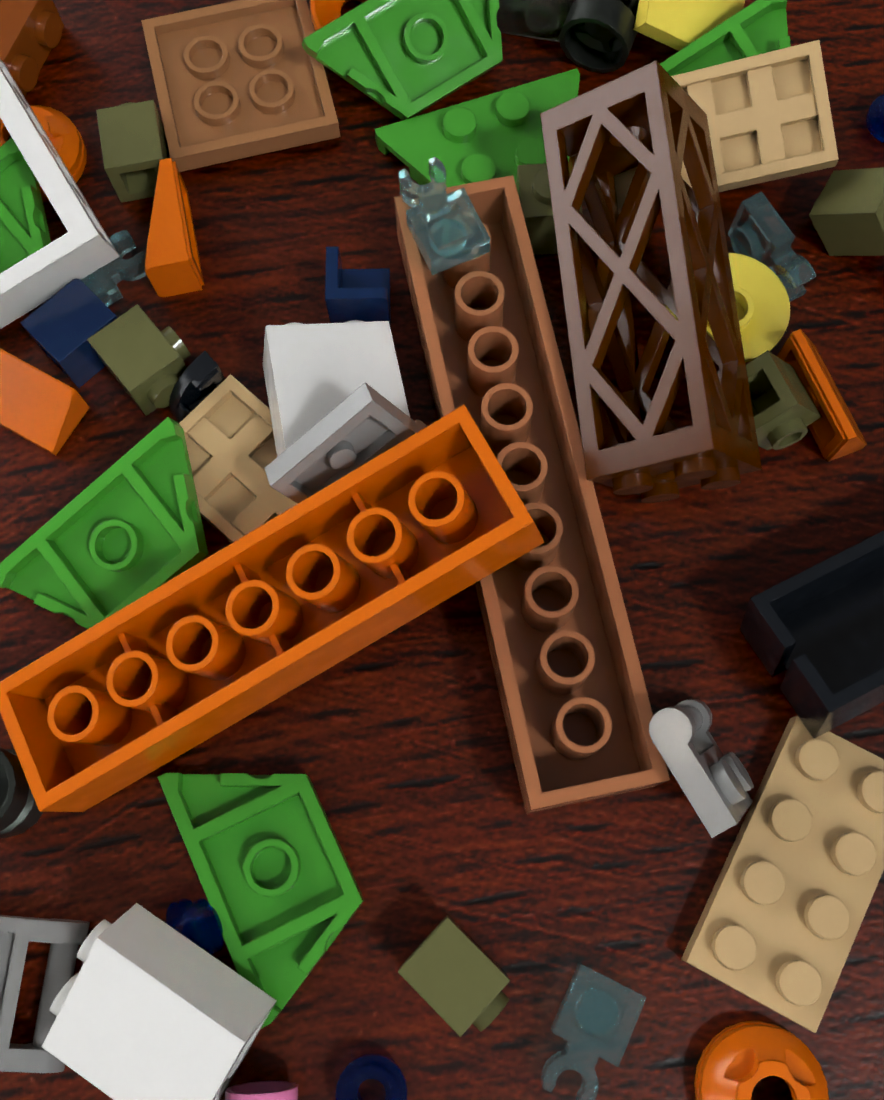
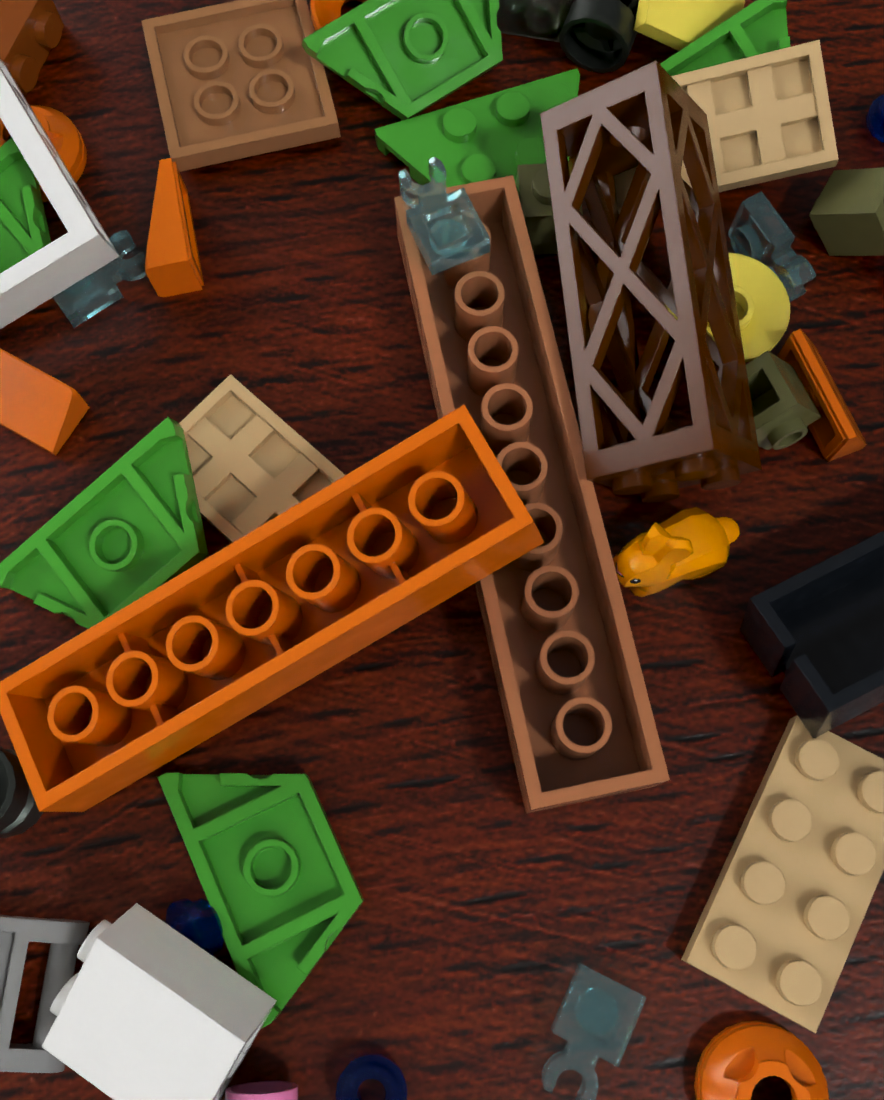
(64, 326): dark blue panel -> none
(132, 147): olive brick -> none
(141, 358): olive brick -> none
(194, 385): black tile -> none
(319, 366): white brick -> none
(340, 443): light grey plate -> none
(356, 292): dark blue panel -> none
(456, 978): olive brick -> none
(676, 550): none -> light orange animal
(709, 779): light grey plate -> none

